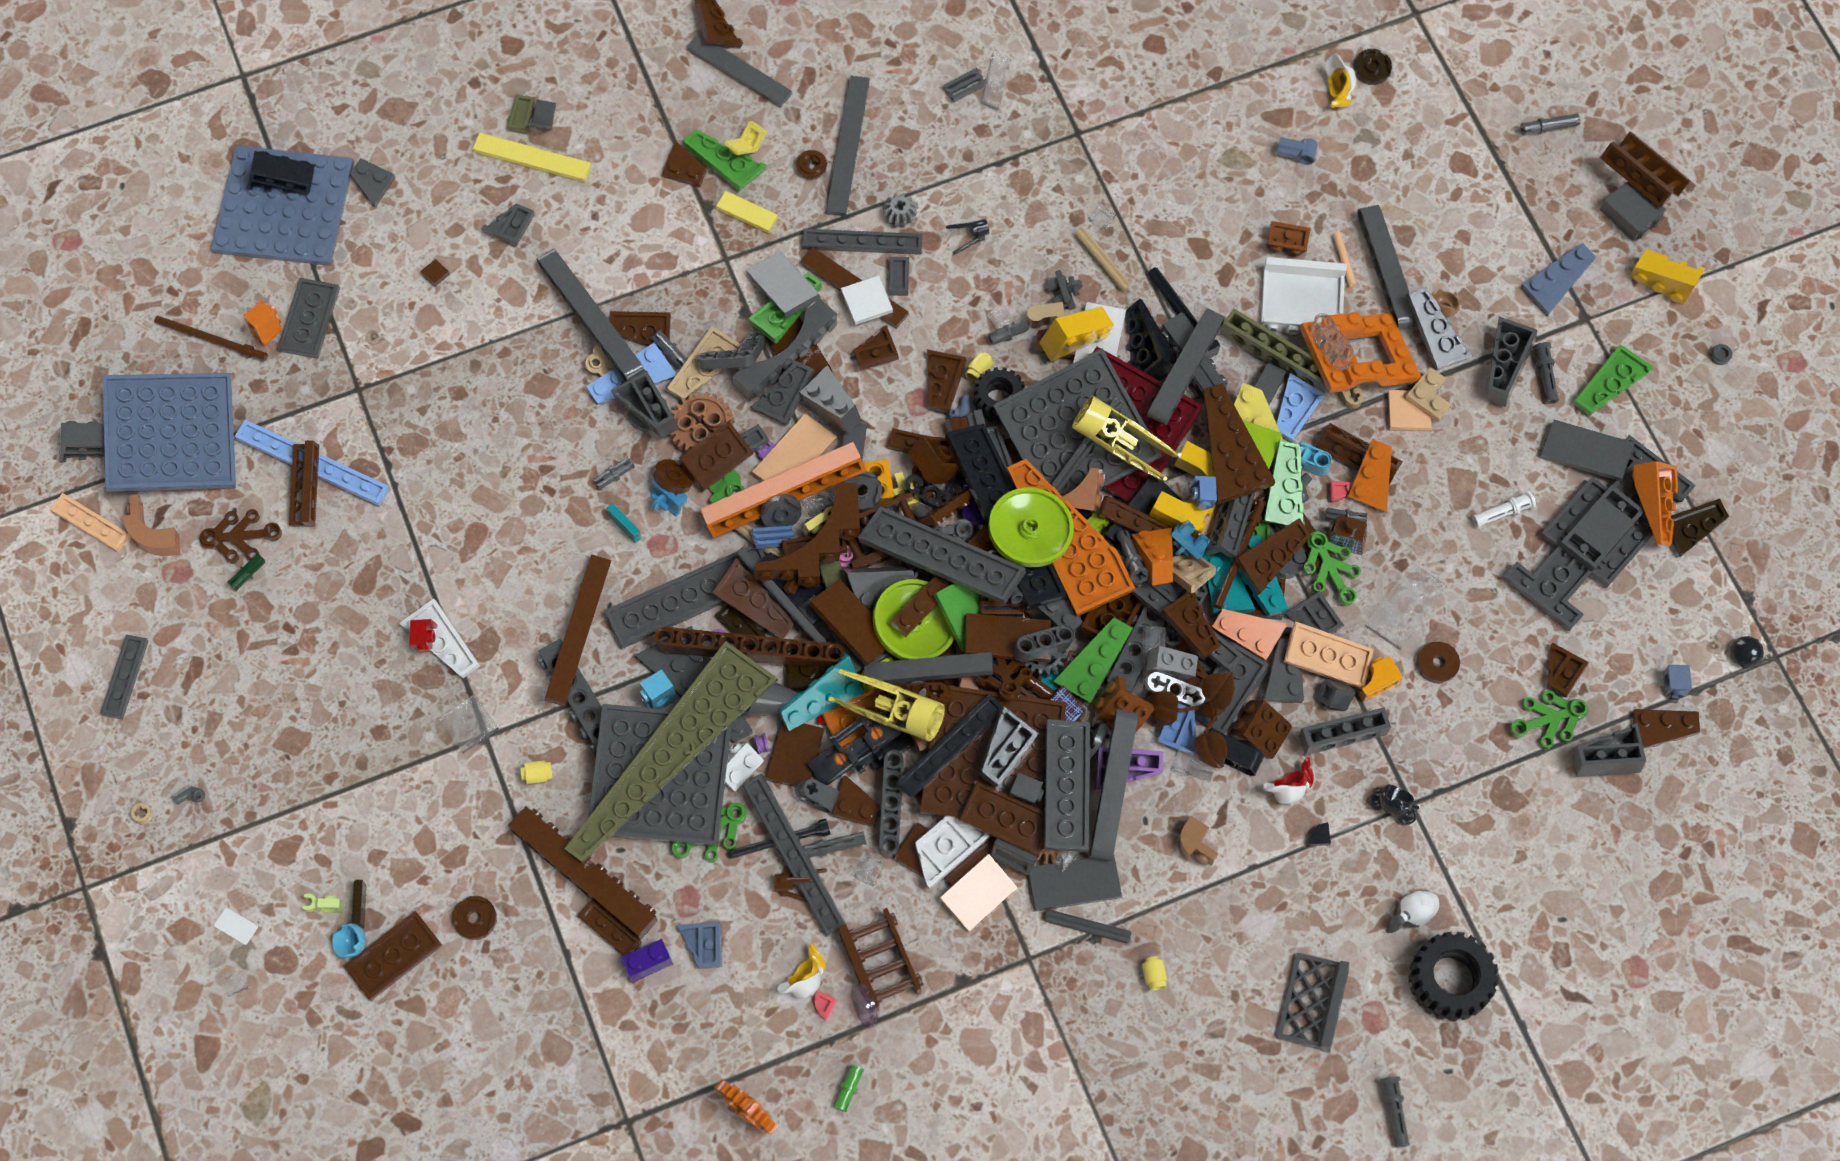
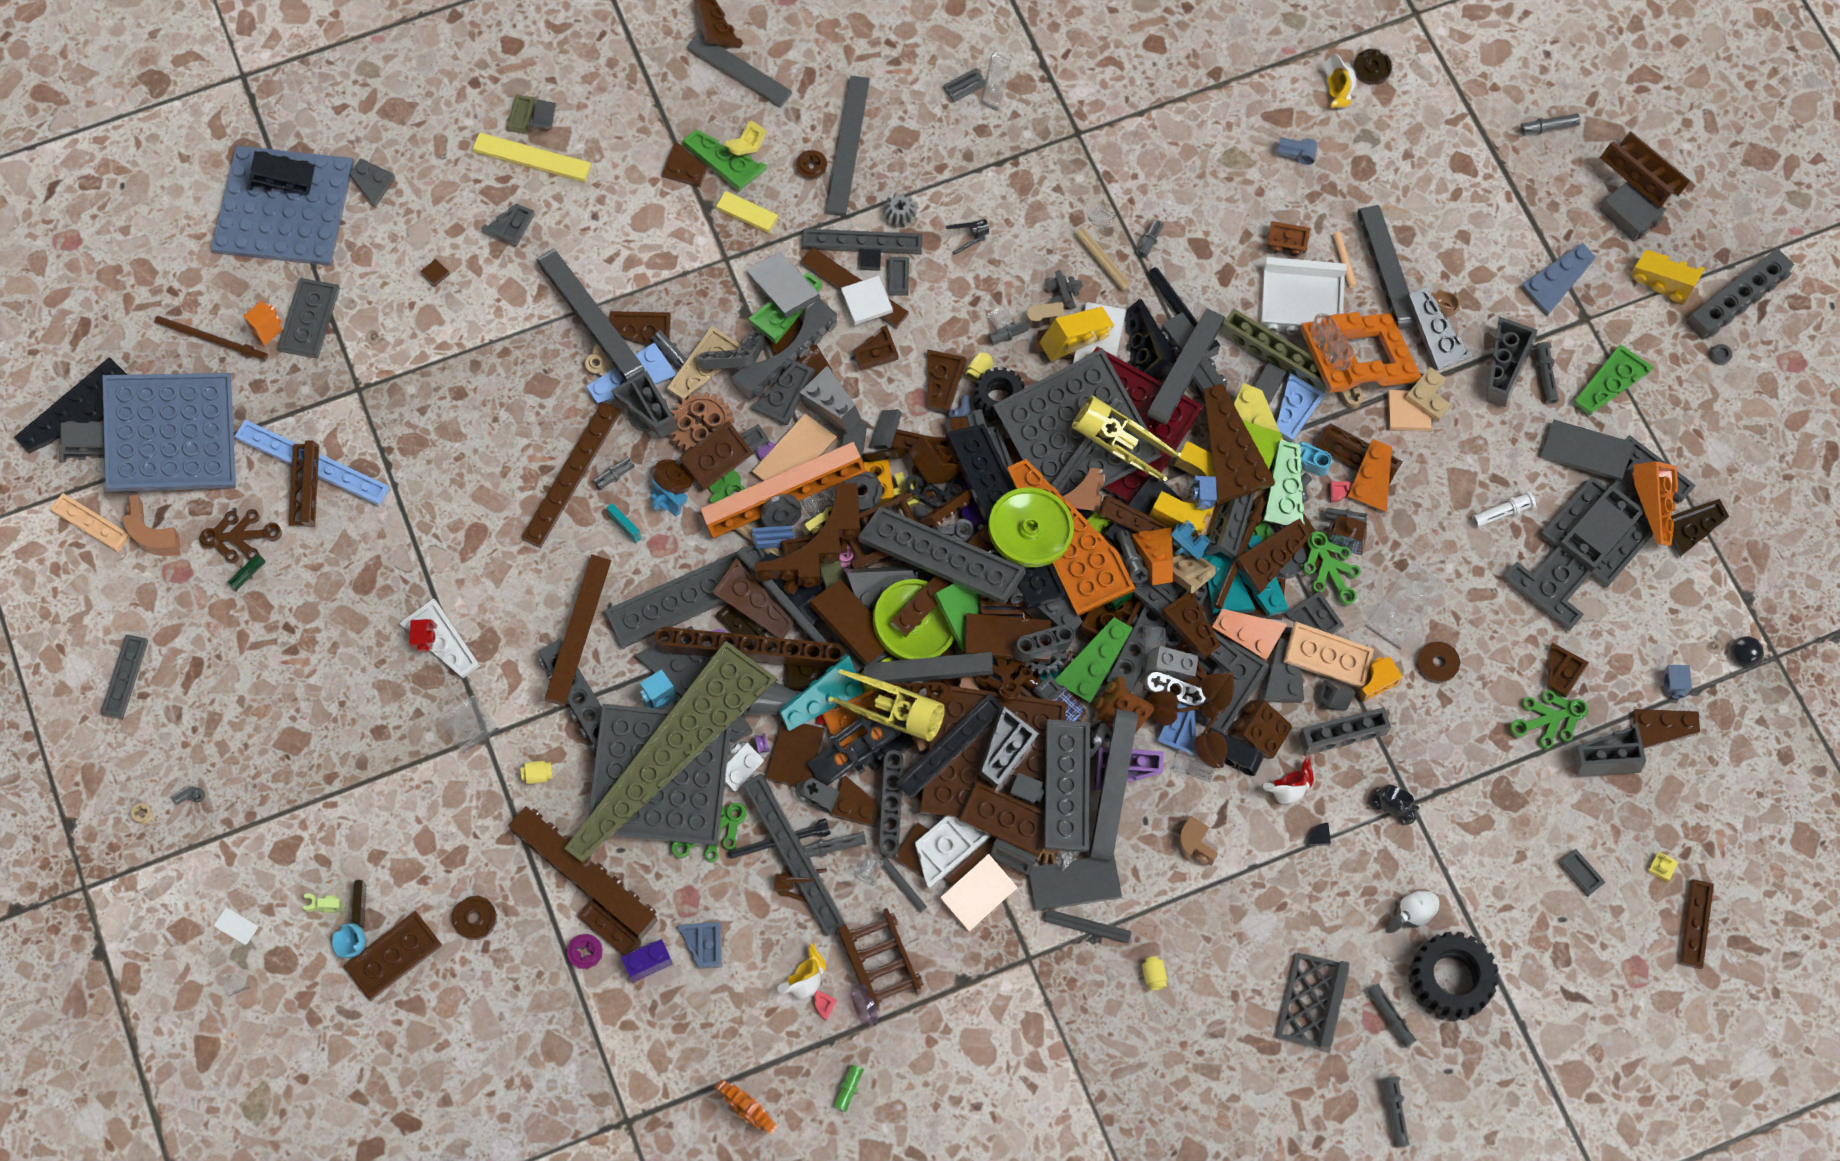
(79, 404): none -> black wing
(571, 475): none -> reddish brown plate
(581, 942): none -> magenta gear
(870, 259): none -> black tile
(883, 454): none -> dark brown tile
(886, 429): none -> dark grey tile
(901, 882): none -> dark grey bar
(1049, 689): none -> dark grey tile
(1115, 604): none -> dark green pin
(1149, 239): none -> dark grey axle
(1397, 1024): none -> dark grey pin
(1581, 872): none -> dark grey tile
(1662, 866): none -> light yellow tile
(1696, 924): none -> reddish brown tile
(1701, 319): none -> dark grey brick

